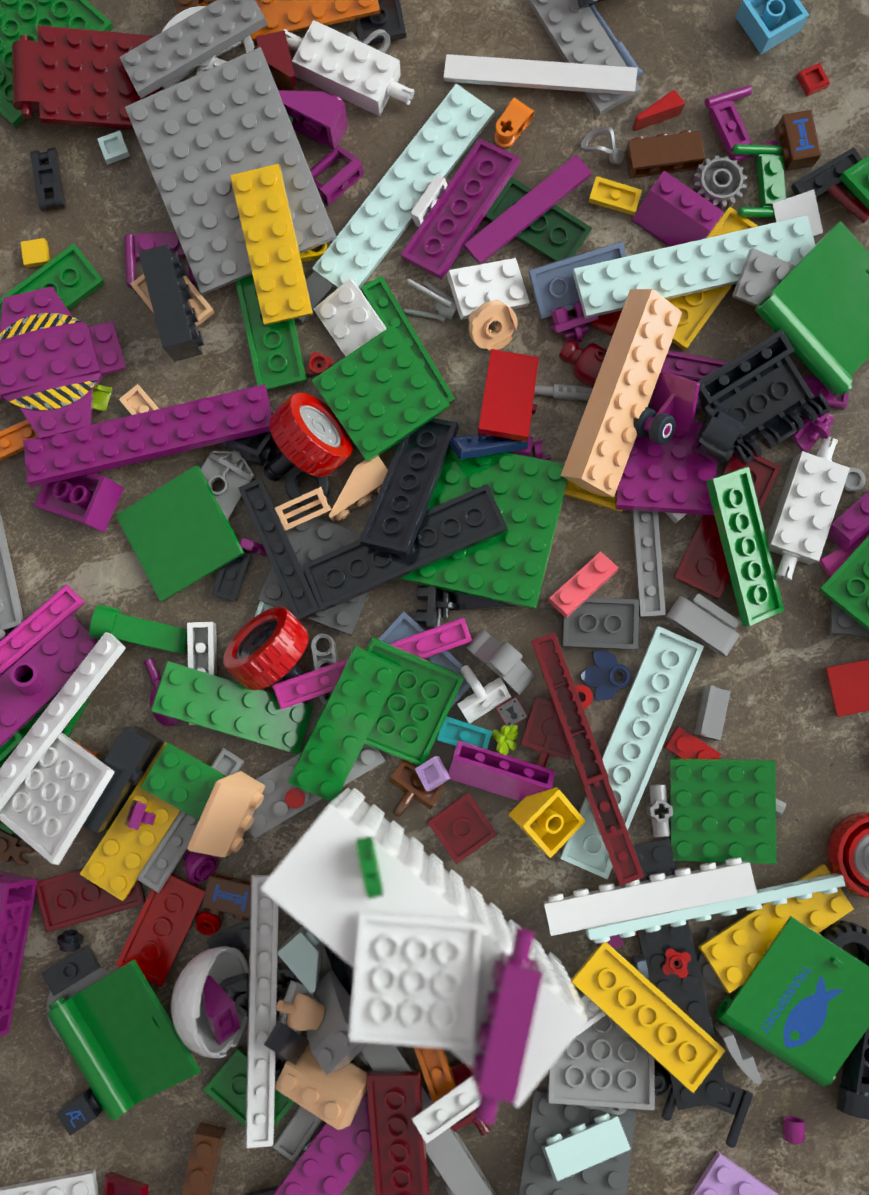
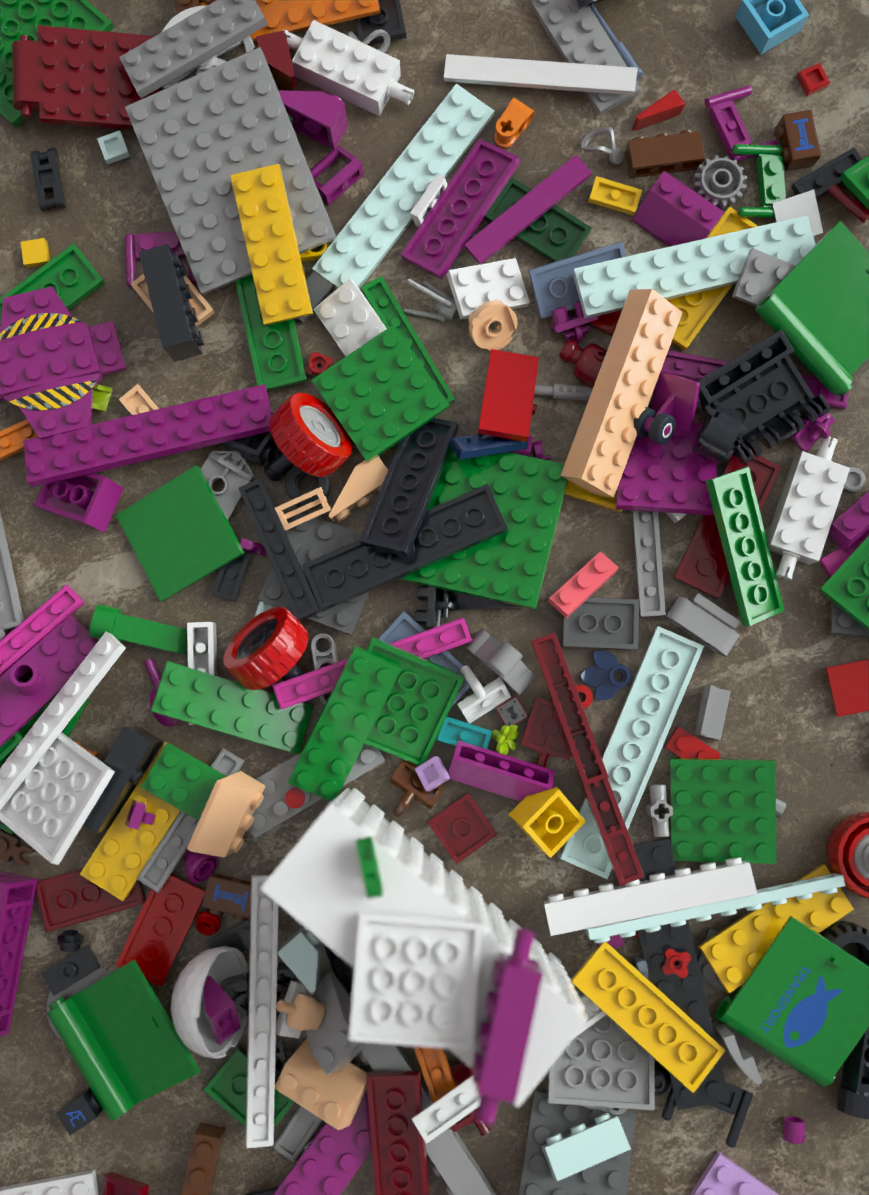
(286, 1042): black slope -> none

